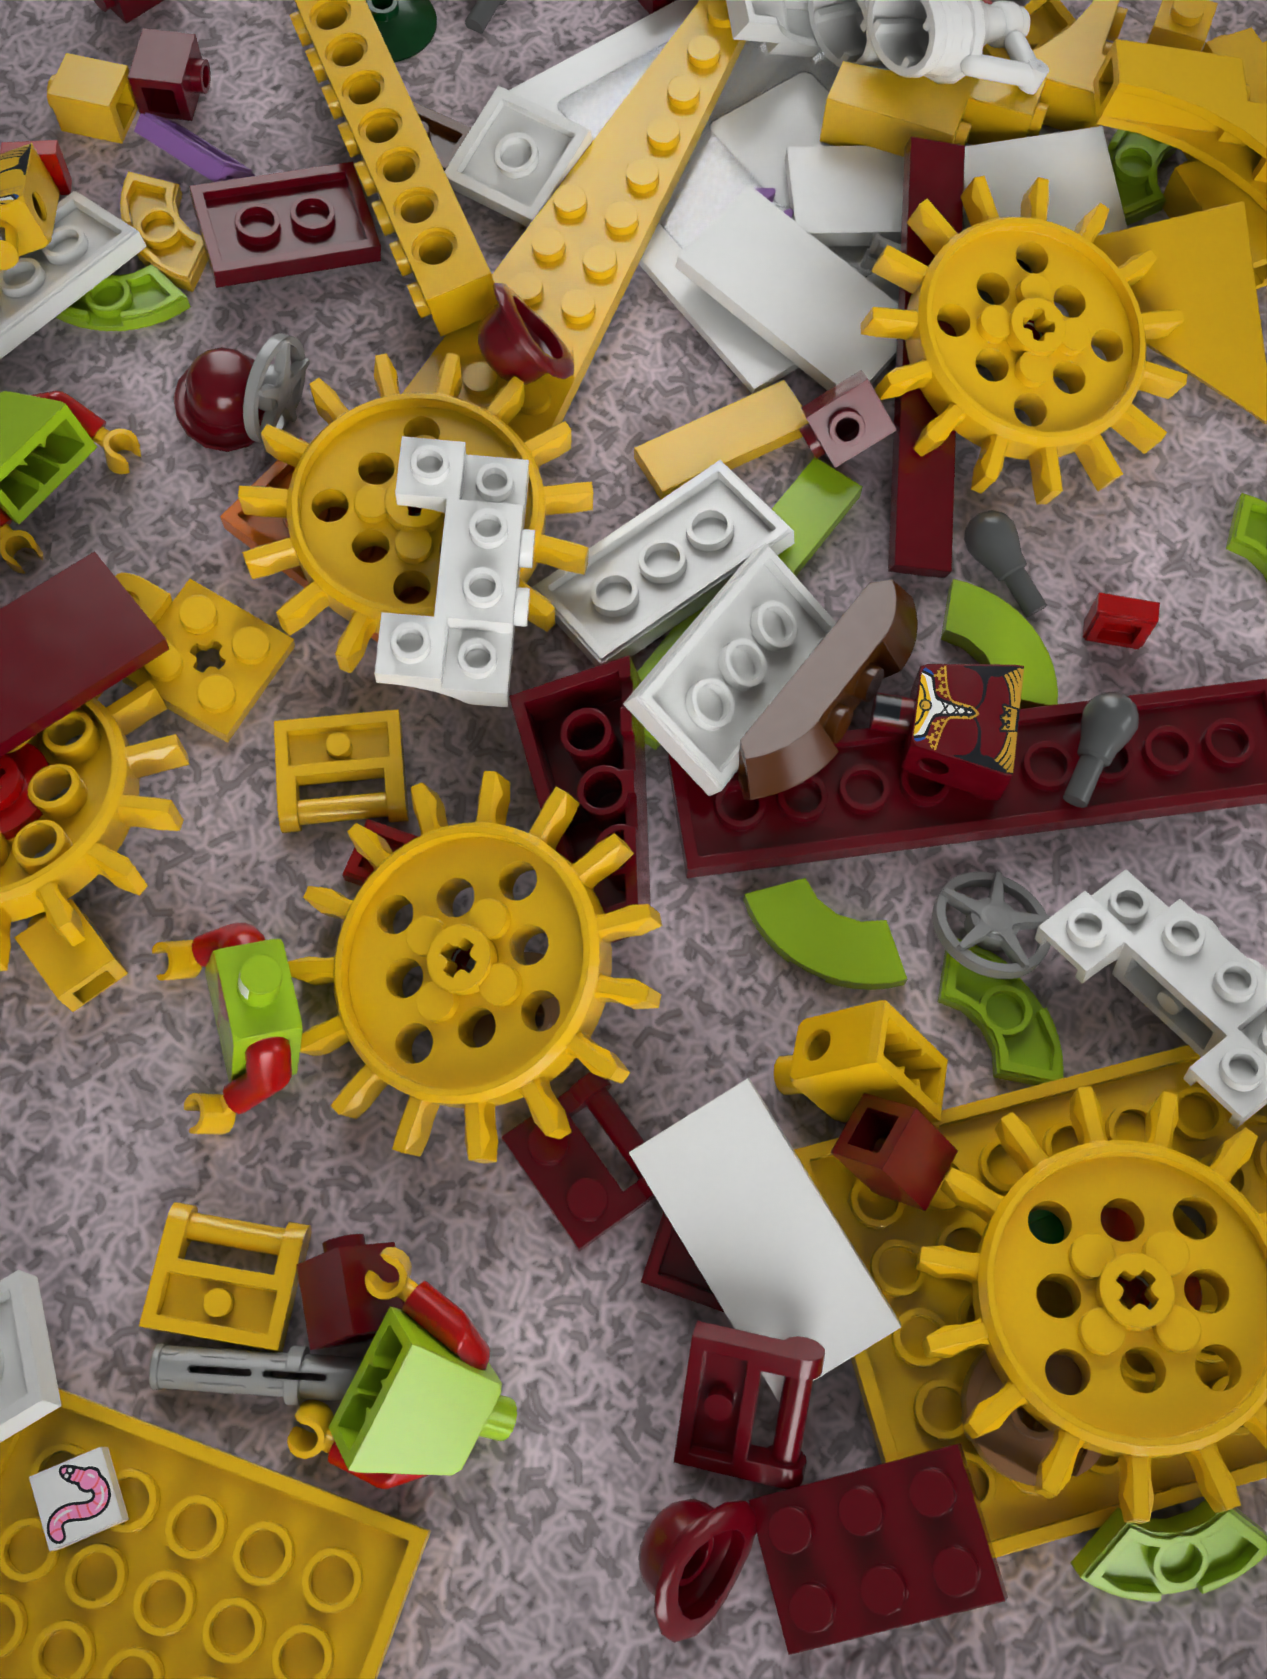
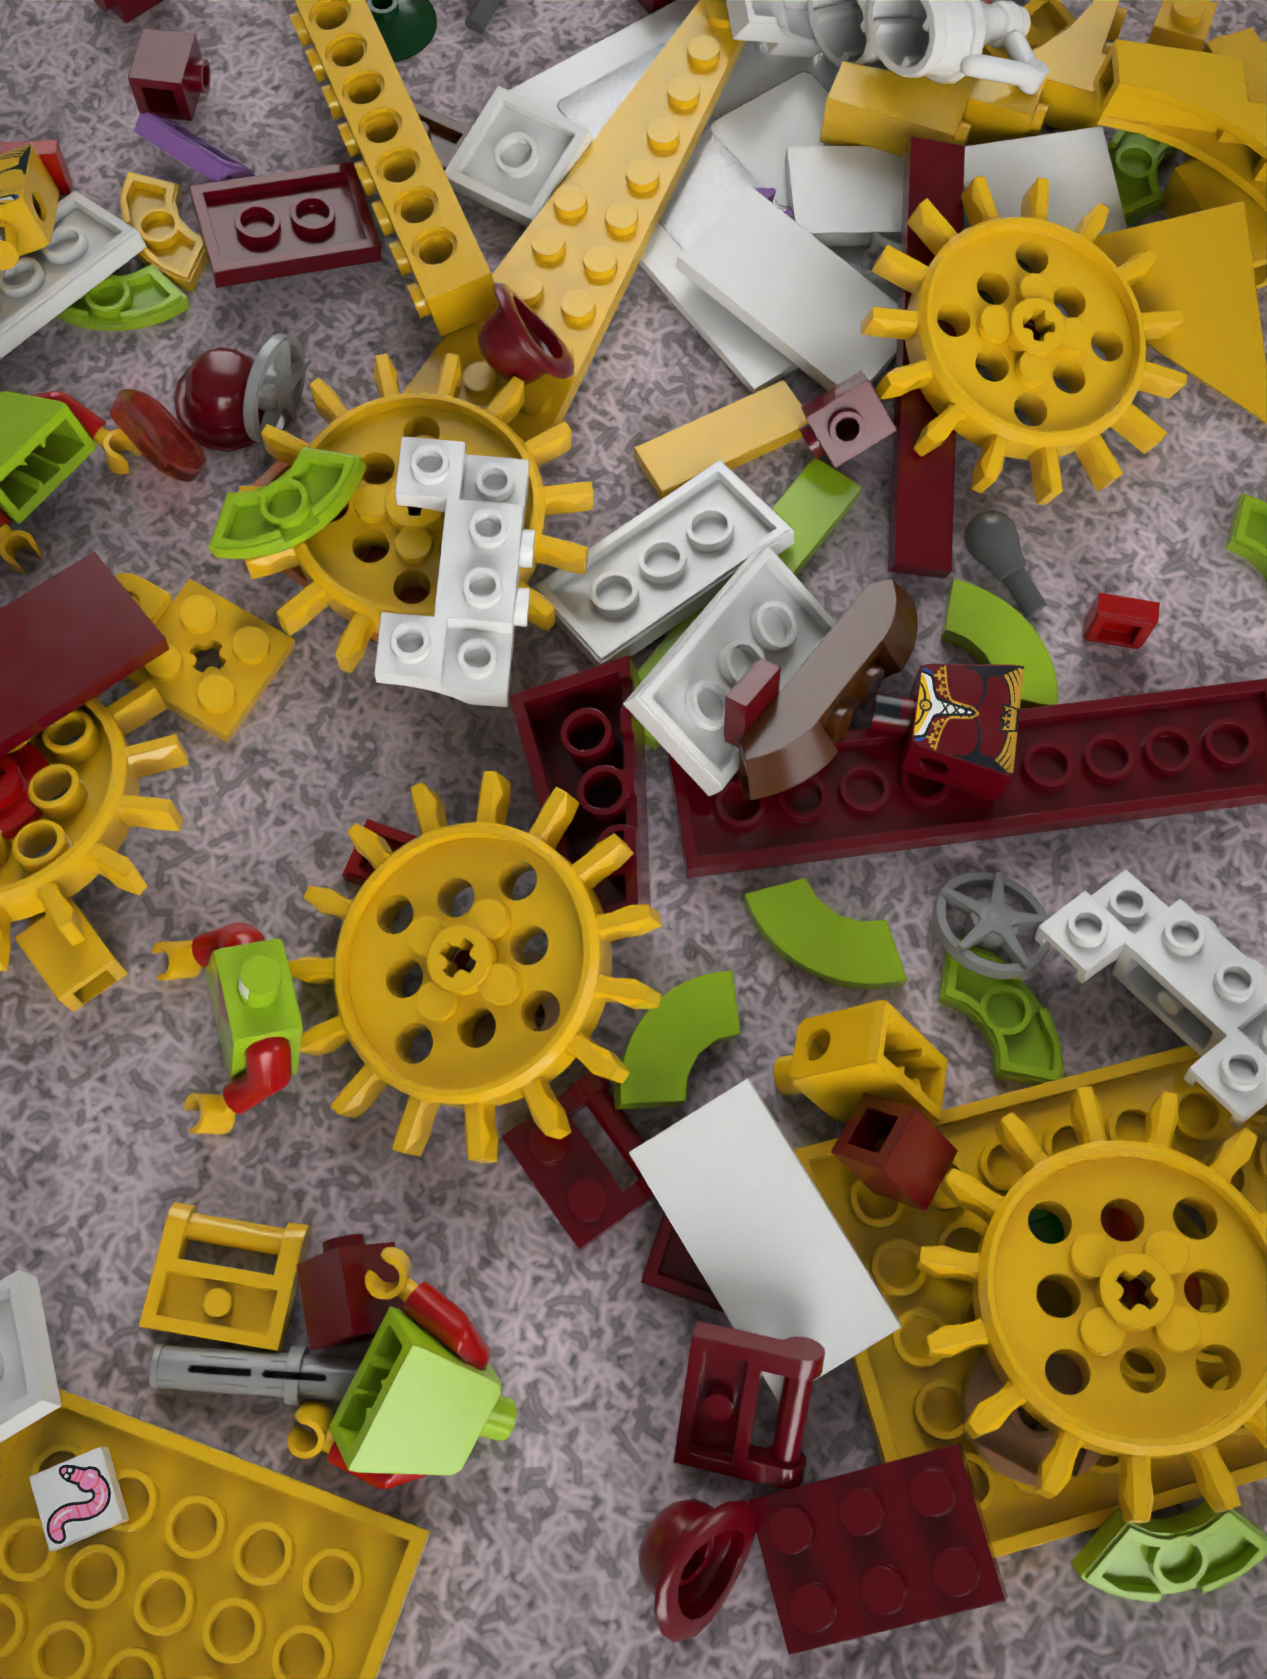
(92, 98): yellow brick -> none
(157, 435): none -> clear red tile
(287, 508): none -> lime tile
(340, 751): yellow plate -> none
(672, 1037): none -> lime tile
(749, 699): none -> dark red tile
(1105, 729): dark grey piece -> none

